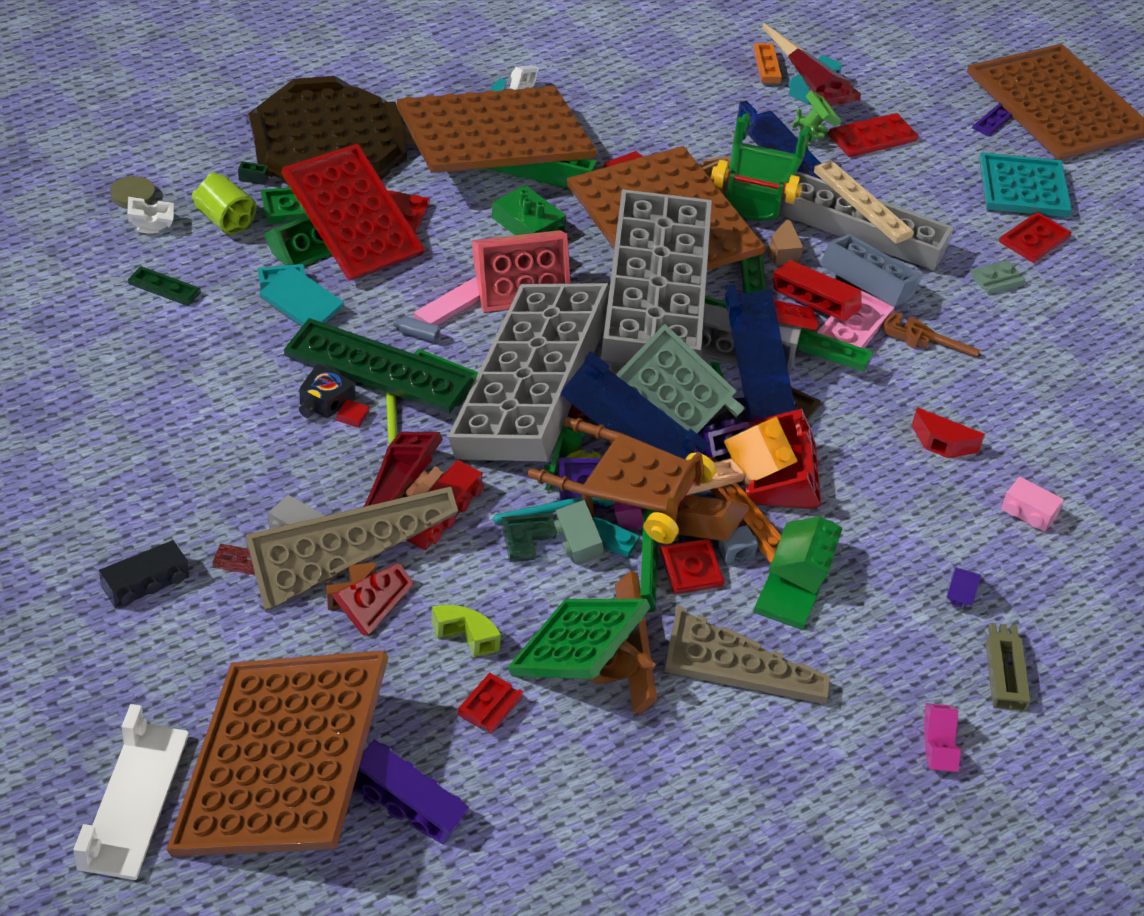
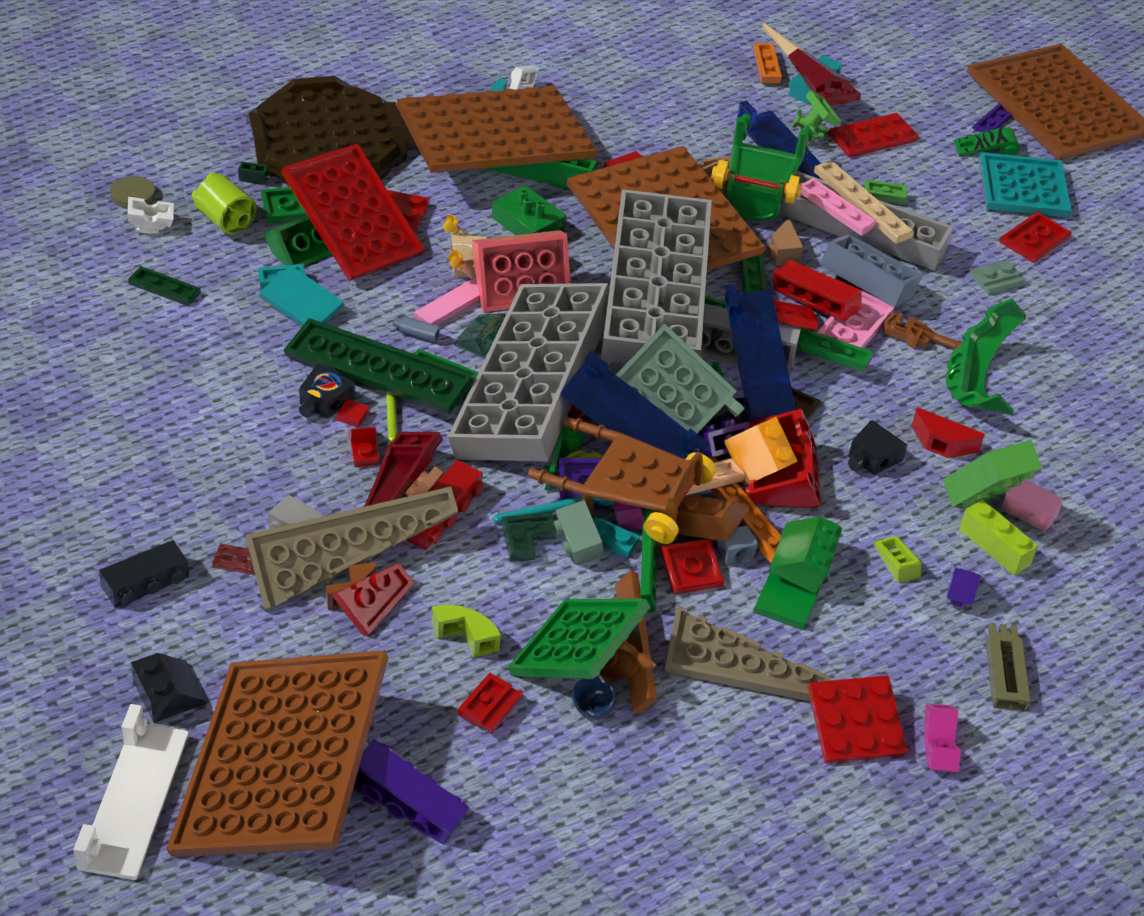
(166, 686): none -> black slope
(363, 446): none -> red slope
(461, 249): none -> tan torso
(483, 341): none -> clear green tile
(593, 698): none -> dark blue hair
(838, 207): none -> bright pink tile
(856, 719): none -> red plate
(875, 449): none -> black torso
(886, 191): none -> bright green plate
(901, 571): none -> lime slope
(971, 360): none -> green windscreen
(993, 474): none -> bright green brick
(998, 537): none -> lime brick
(1000, 138): none -> green door

